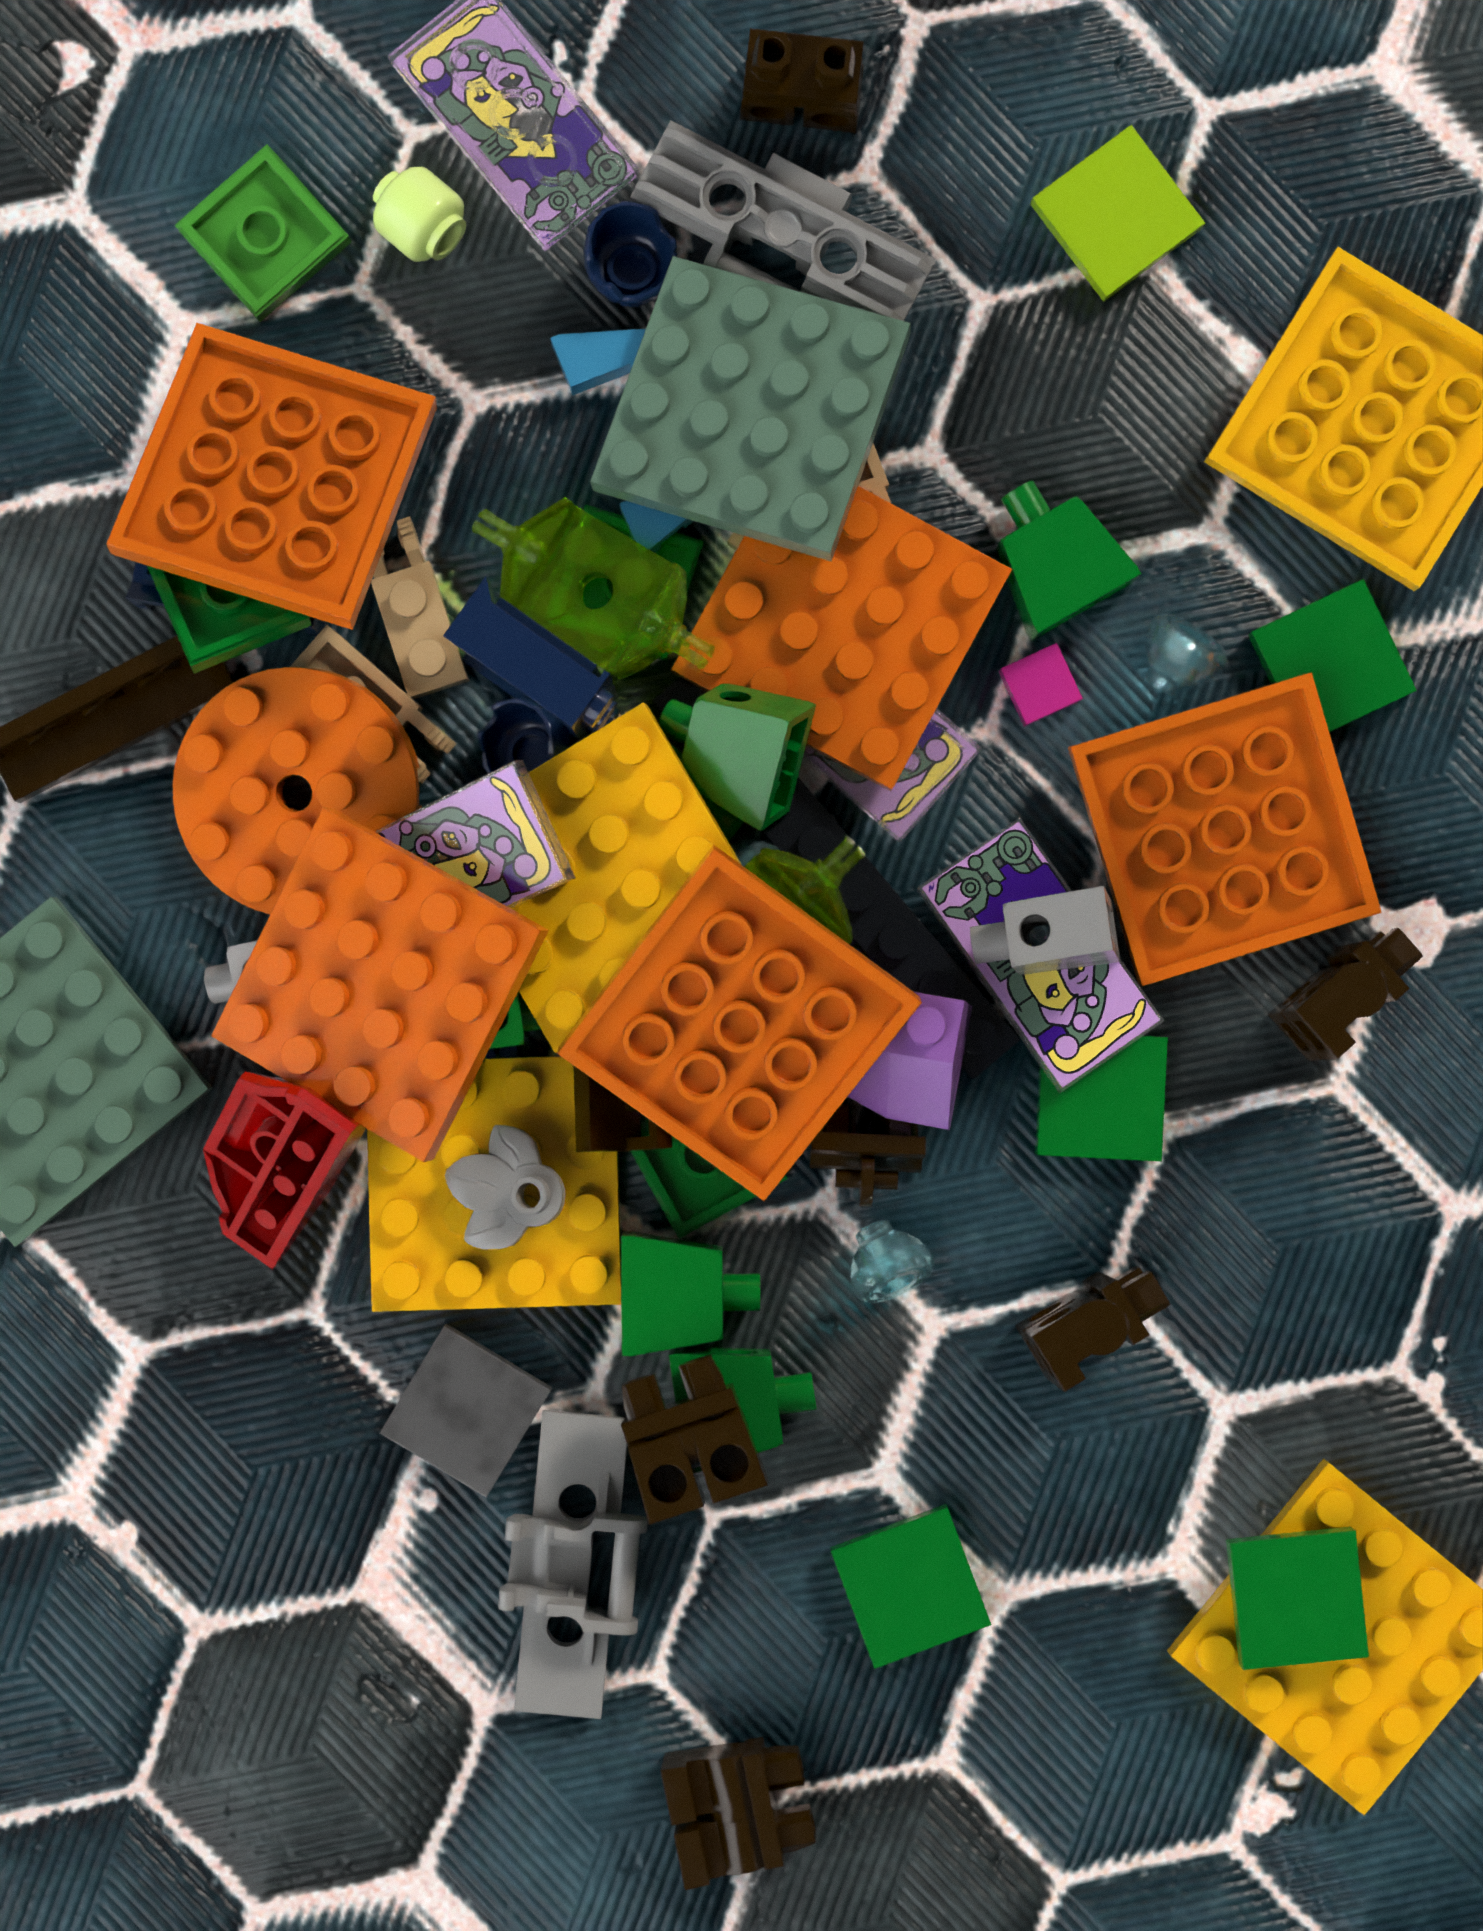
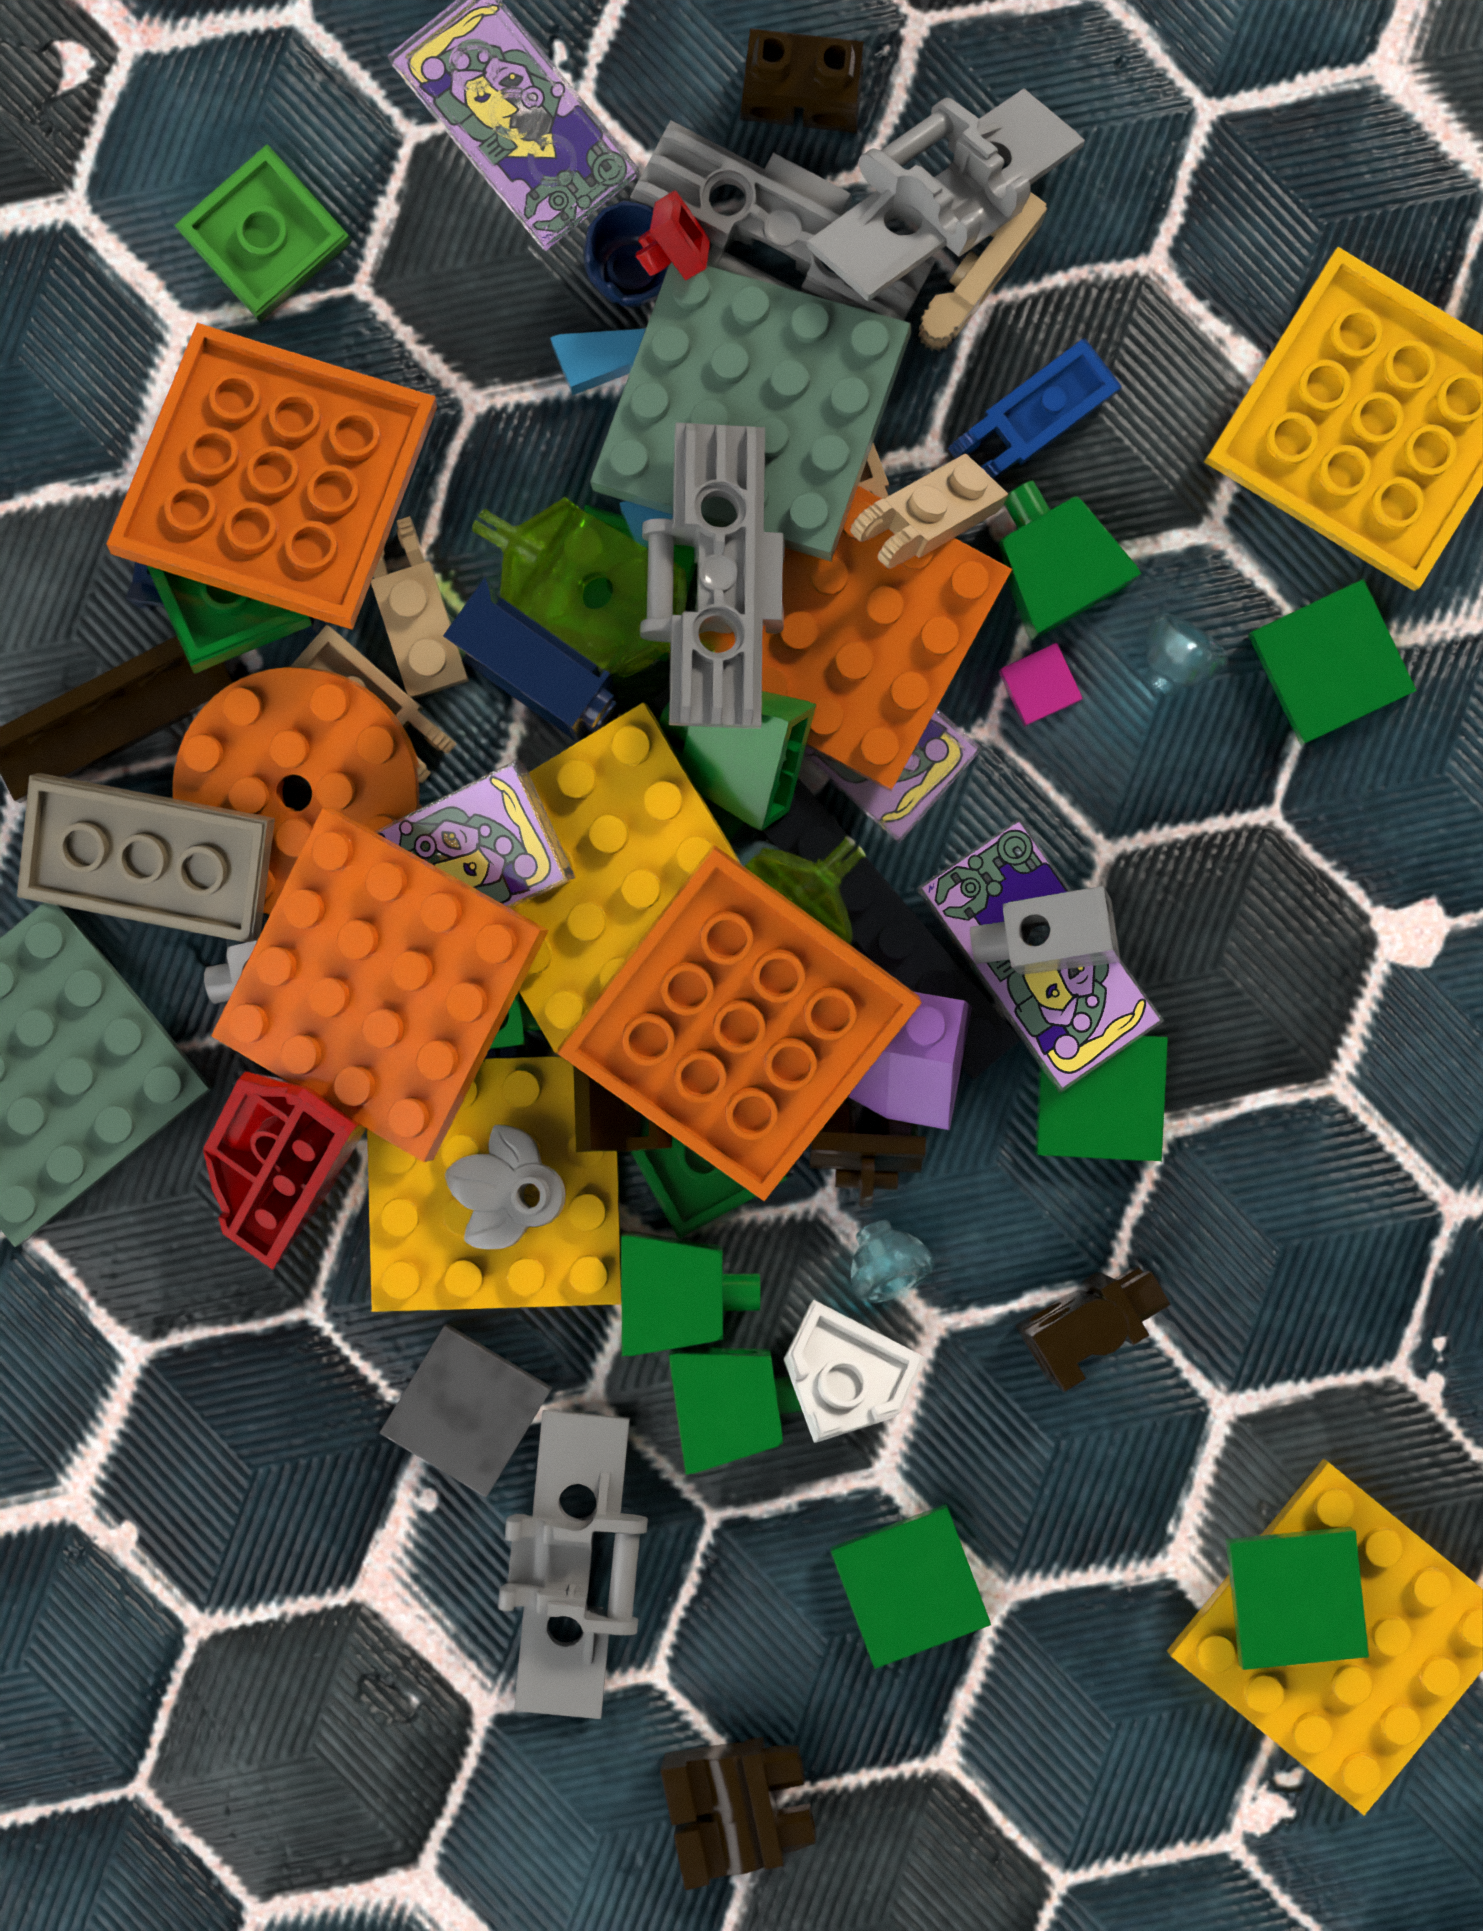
(145, 857): none -> dark tan tile
(418, 214): yellowish green head -> none
(521, 732): dark blue hair -> none
(674, 239): none -> red tile
(687, 1434): dark brown hips -> none
(735, 579): none -> light grey piece
(847, 1373): none -> white plate
(931, 510): none -> tan hinge
(955, 206): none -> light grey piece
(978, 277): none -> tan hinge
(1042, 408): none -> blue hinge
(1117, 213): lime tile -> none
(1225, 829): orange plate -> none
(1354, 987): dark brown hips -> none

